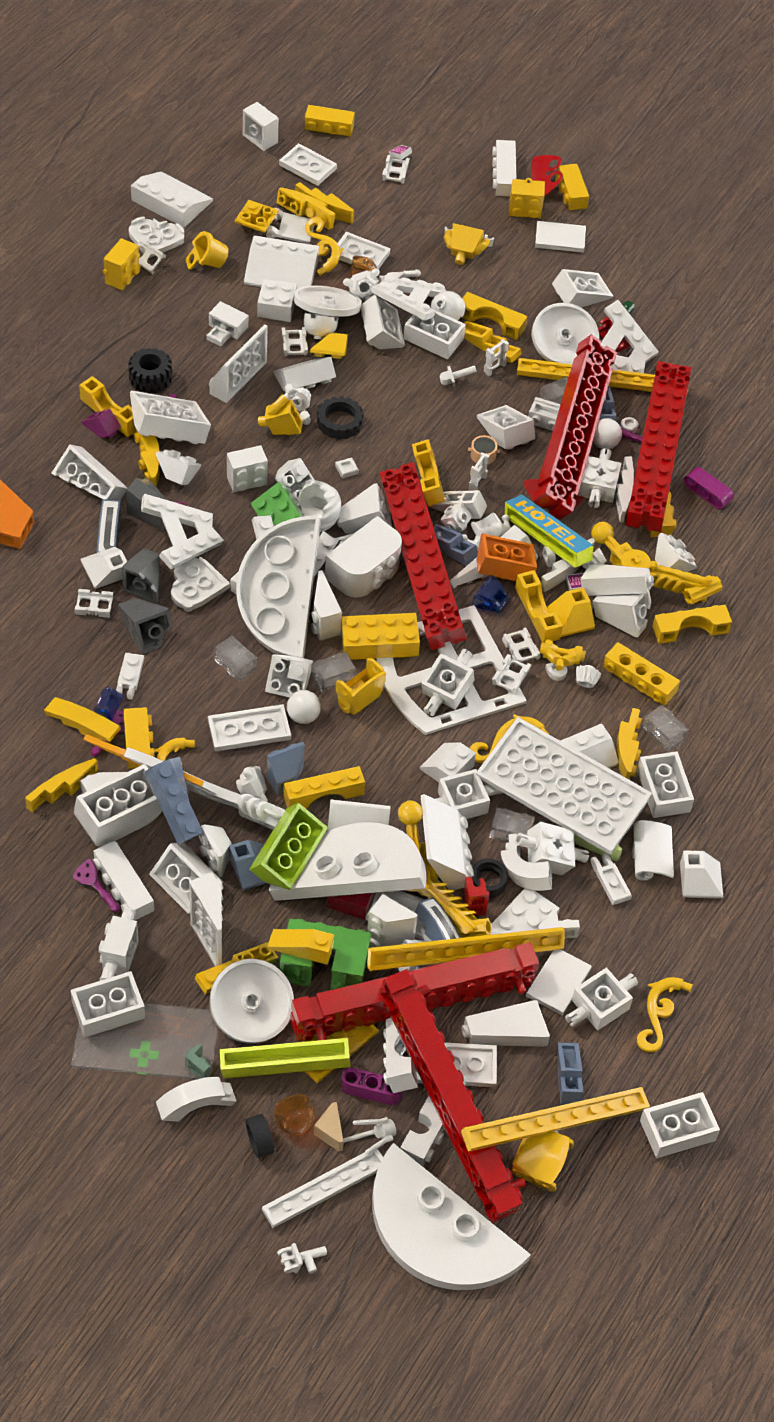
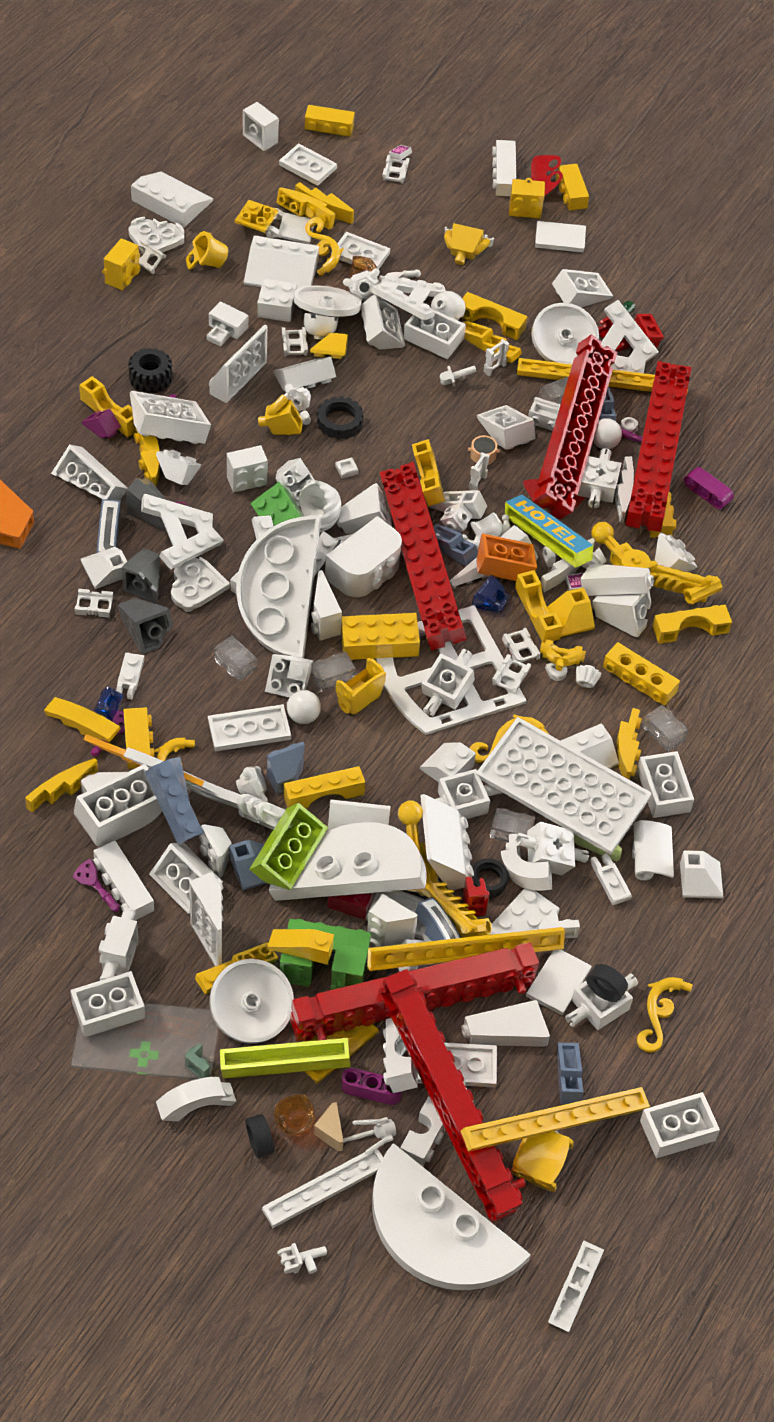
(576, 1286): none -> white slope
(607, 982): none -> black tyre
(650, 328): none -> red hinge

